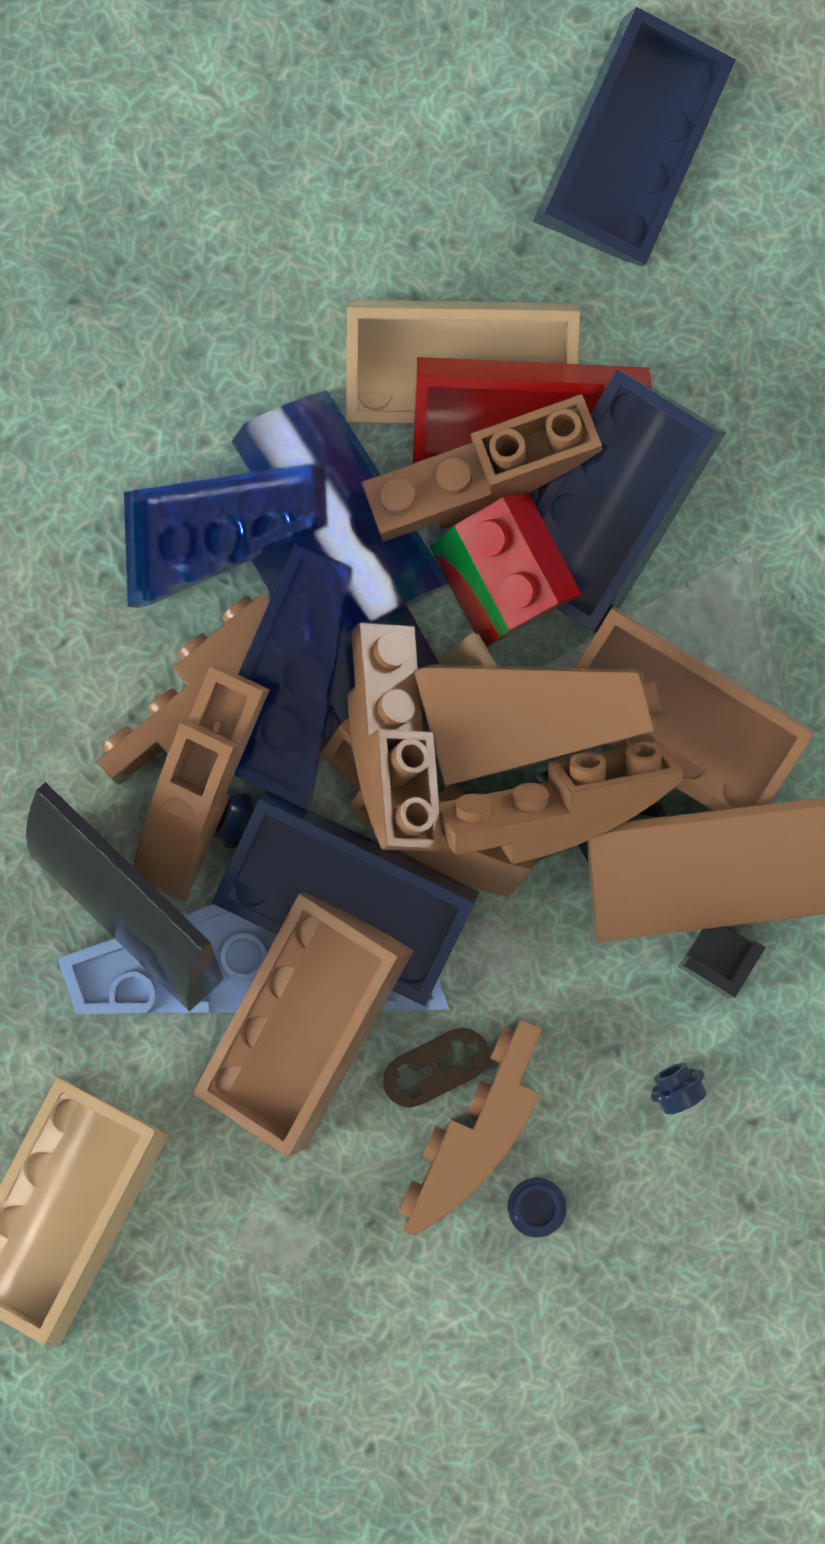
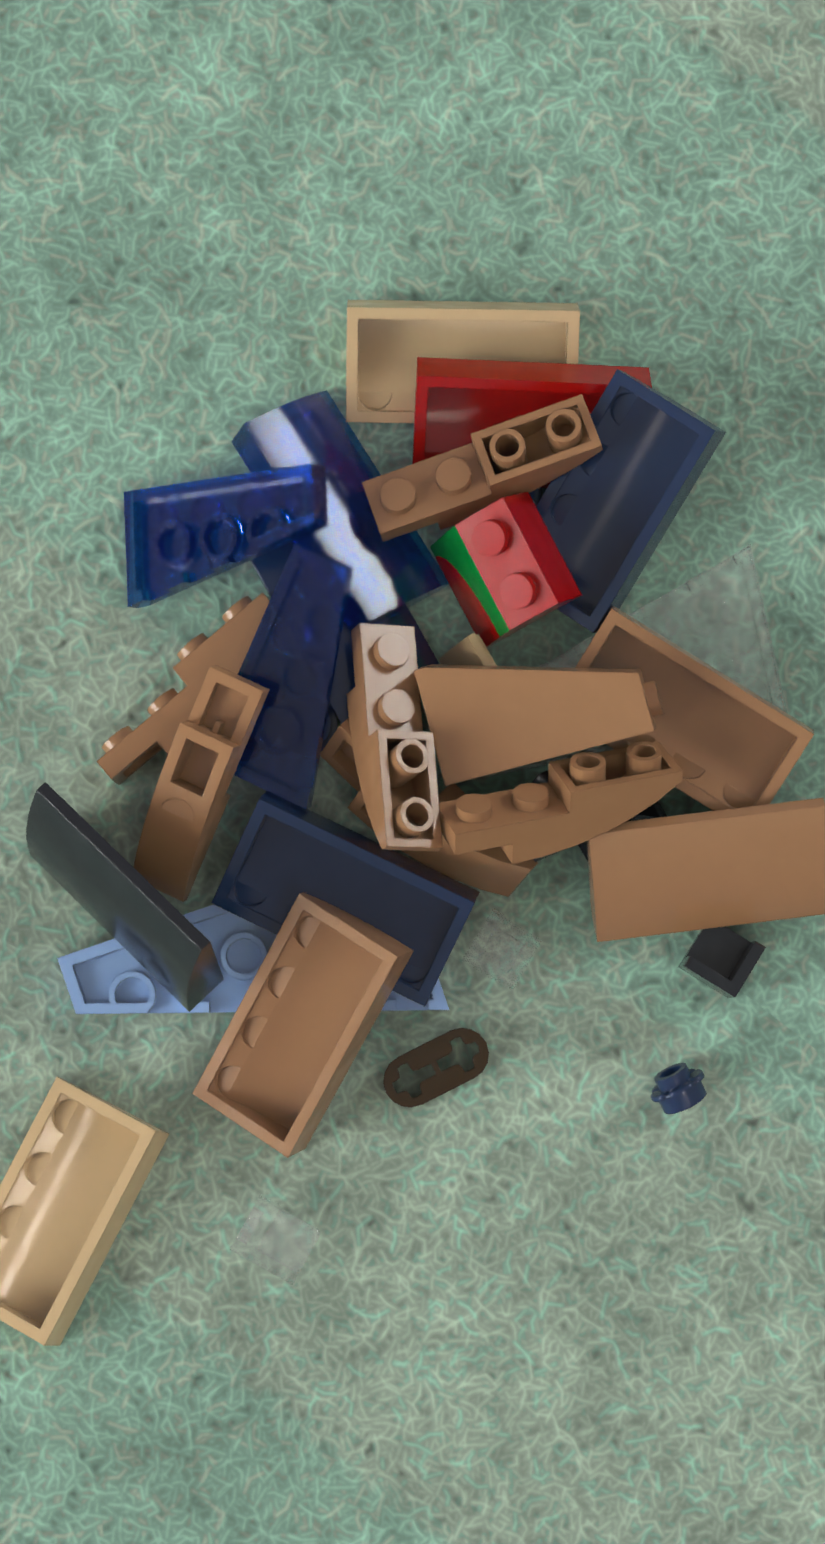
(234, 819): dark blue plate -> none
(467, 1155): medium nougat slope -> none
(536, 1207): dark blue plate -> none
(635, 138): dark blue slope -> none

